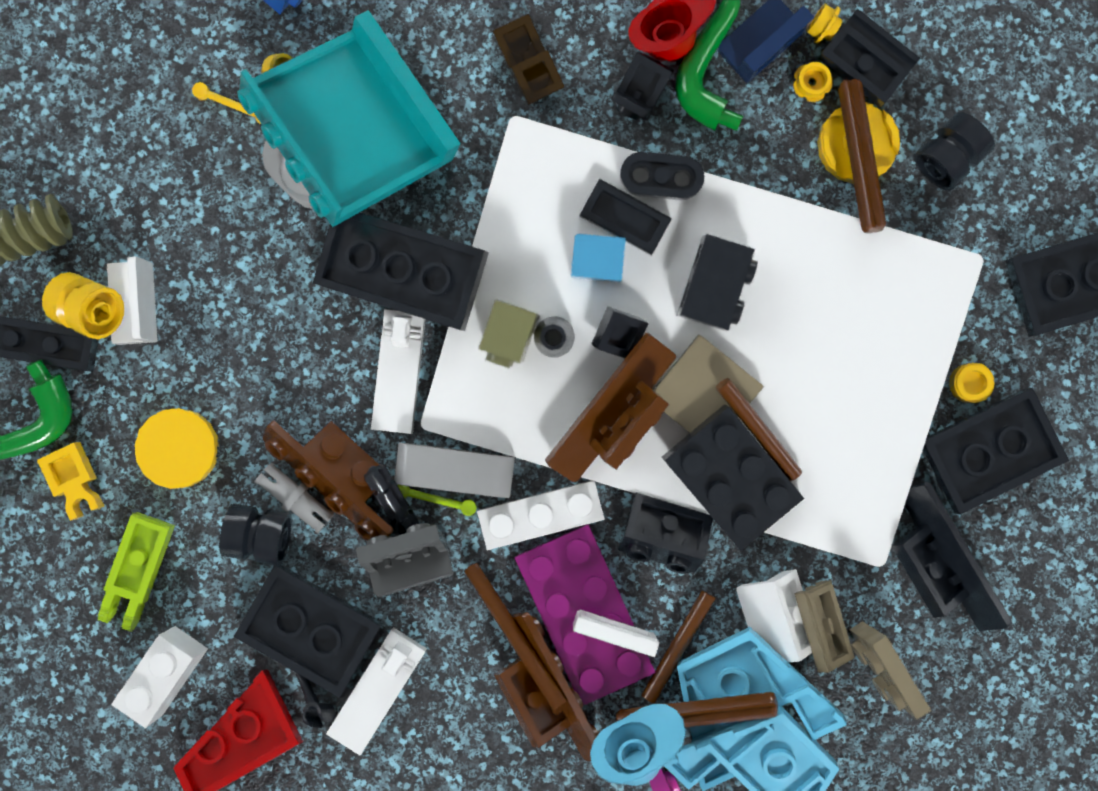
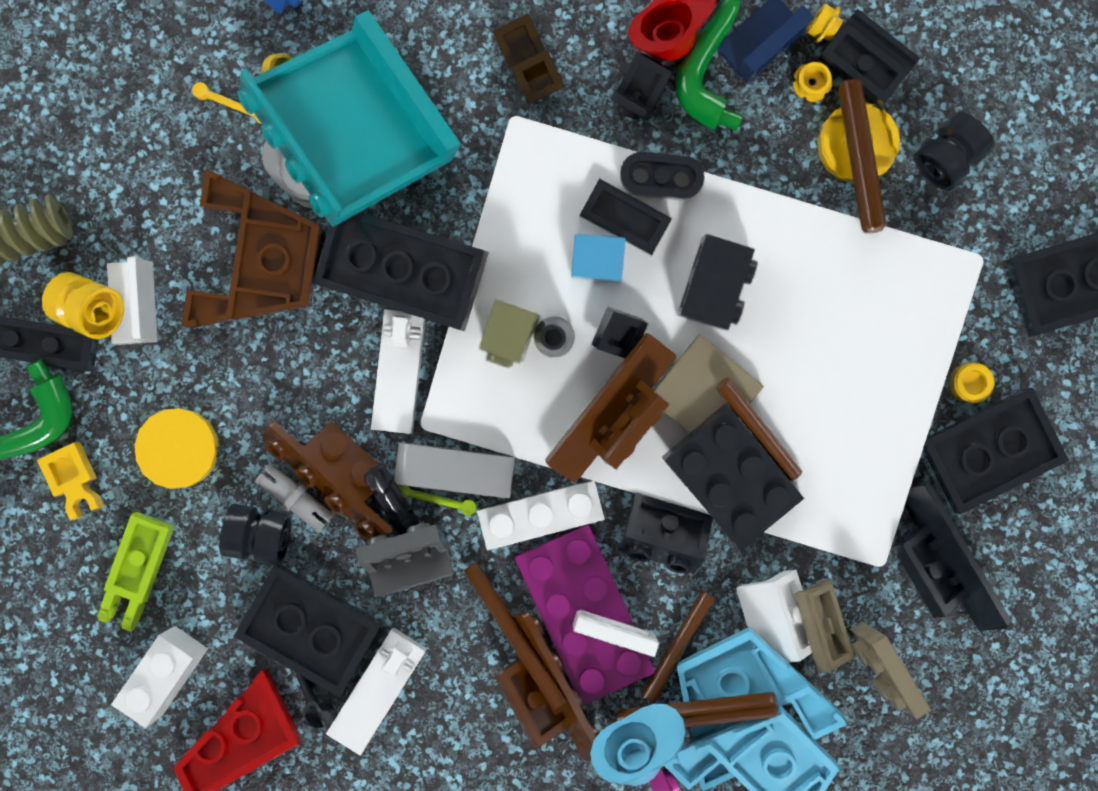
(271, 262): none -> reddish brown wing

